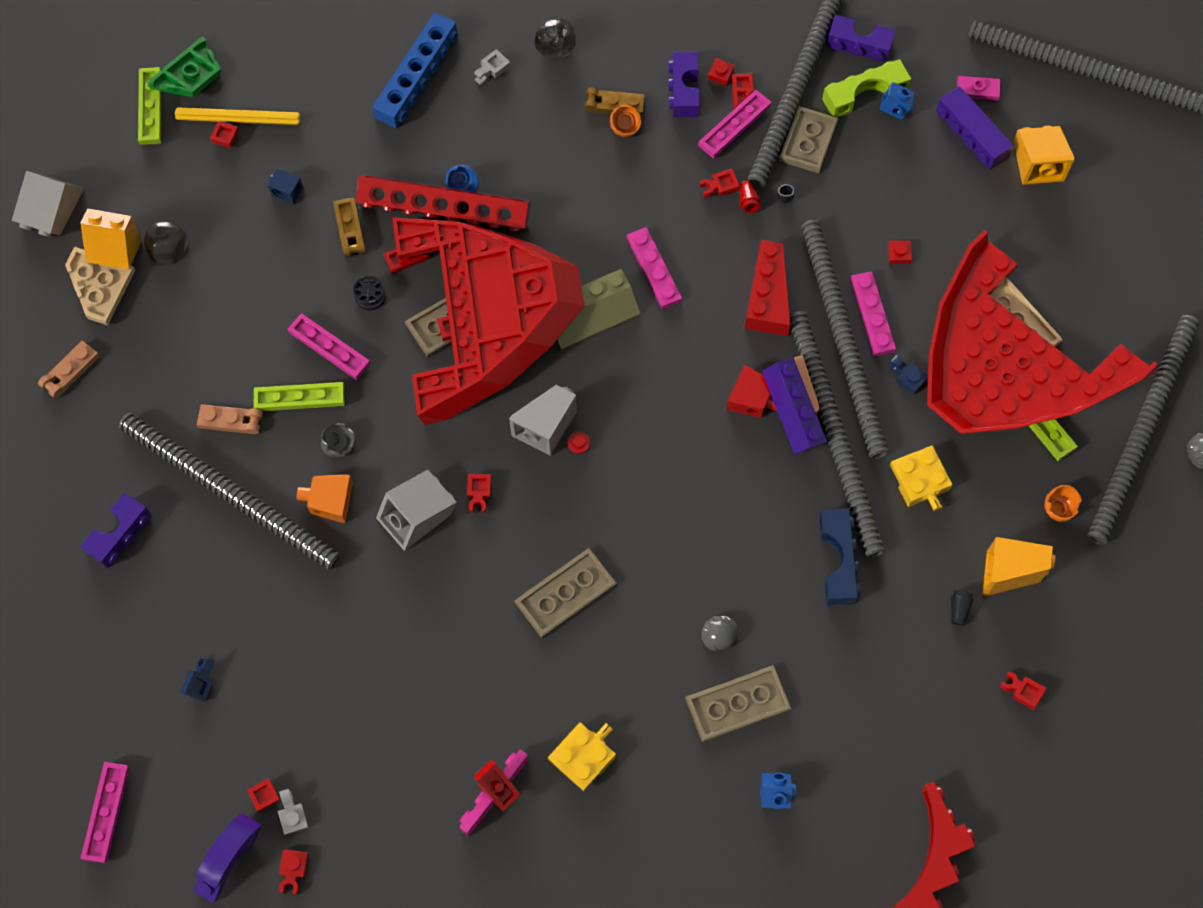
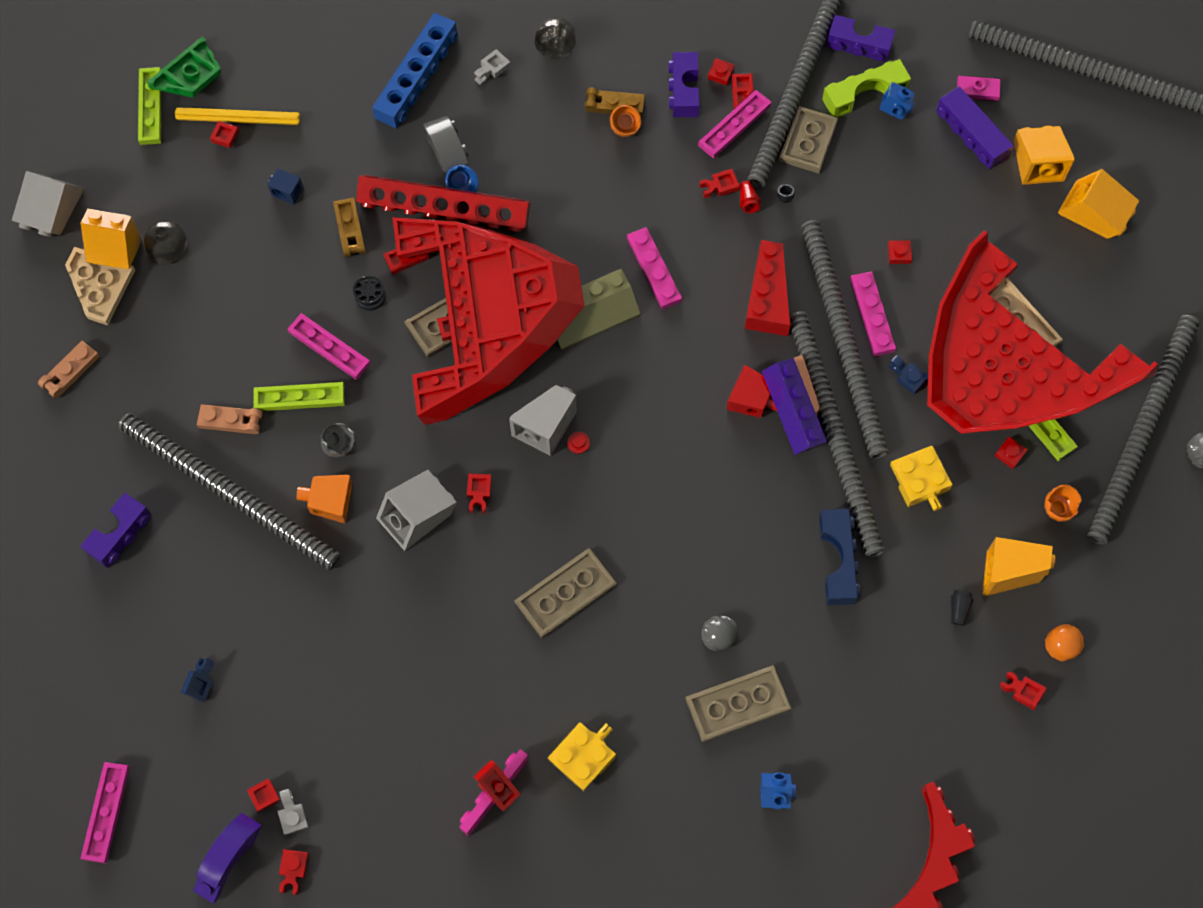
(445, 143): none -> dark grey brick
(1010, 452): none -> red plate
(1064, 642): none -> orange hair
(1099, 204): none -> light orange slope

